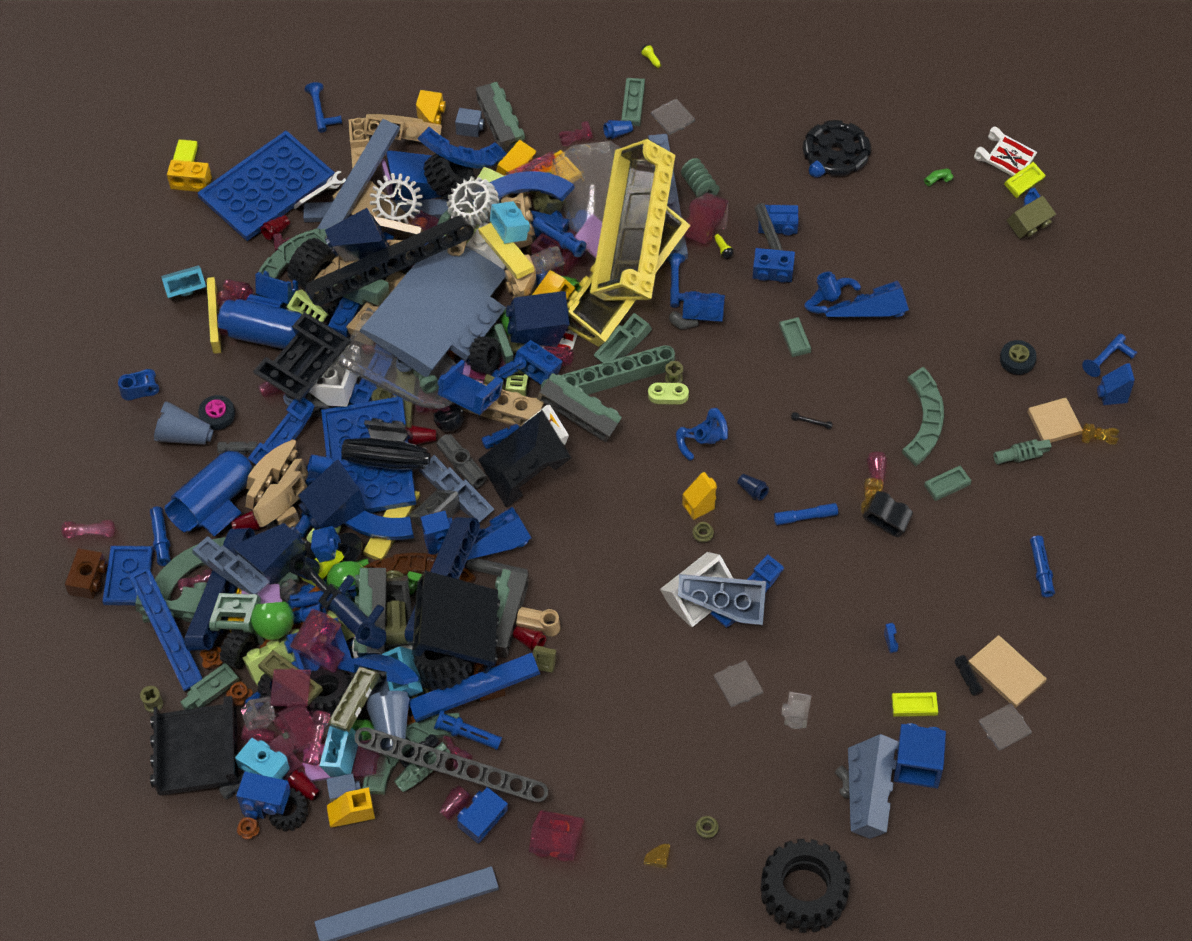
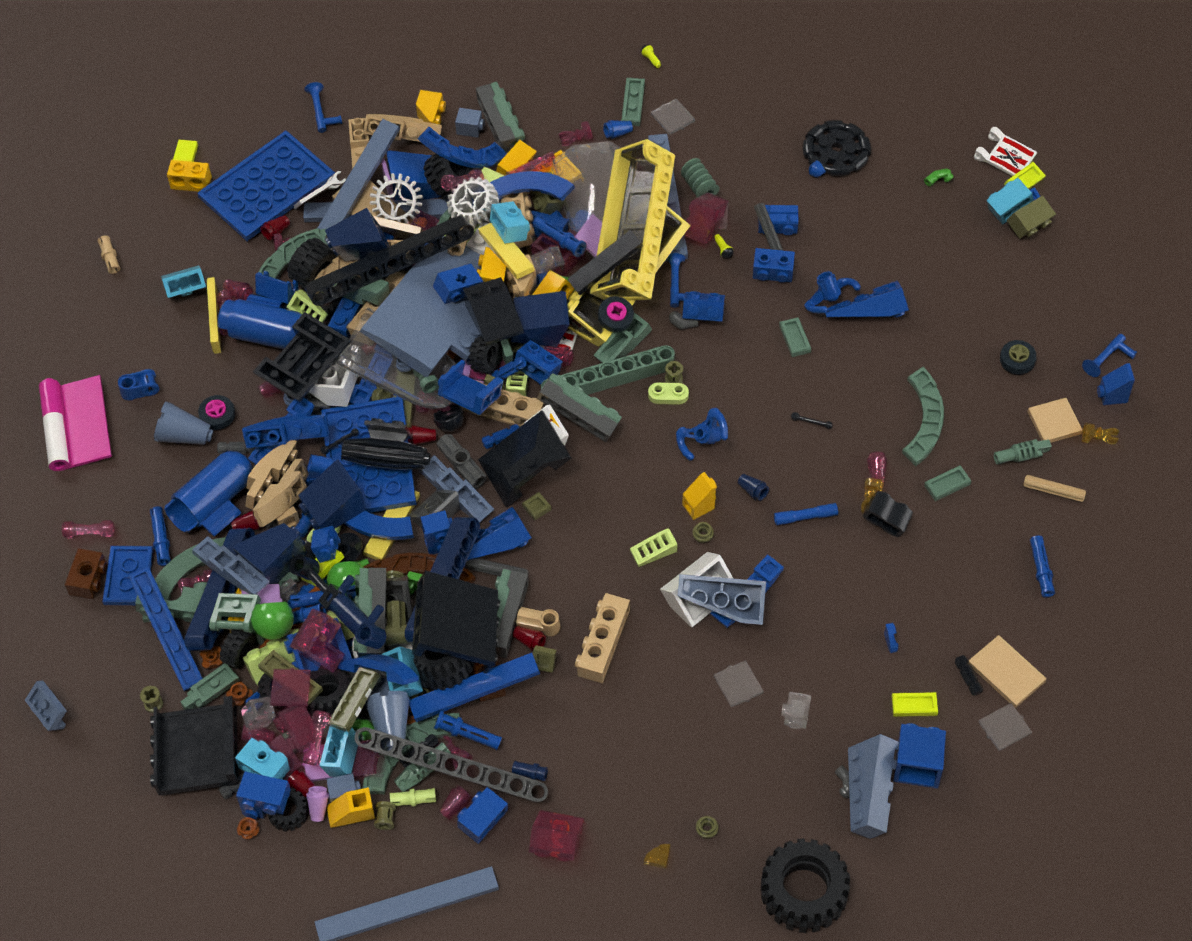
(46, 706): none -> sand blue bracket
(74, 422): none -> dark pink door
(109, 254): none -> tan pin
(286, 428): none -> blue slope
(317, 802): none -> lavender cone
(325, 449): none -> black hinge
(384, 815): none -> olive bush
(413, 797): none -> yellowish green pin
(450, 182): none -> clear pink piece
(452, 282): none -> blue brick
(491, 265): none -> yellow slope
(492, 311): none -> black slope
(531, 771): none -> dark blue pin
(536, 506): none -> olive tile
(597, 667): none -> tan brick
(605, 262): none -> black tile
(612, 321): none -> black wheel
(664, 550): none -> yellowish green slope
(1009, 200): none -> medium azure brick
(1054, 488): none -> tan axle

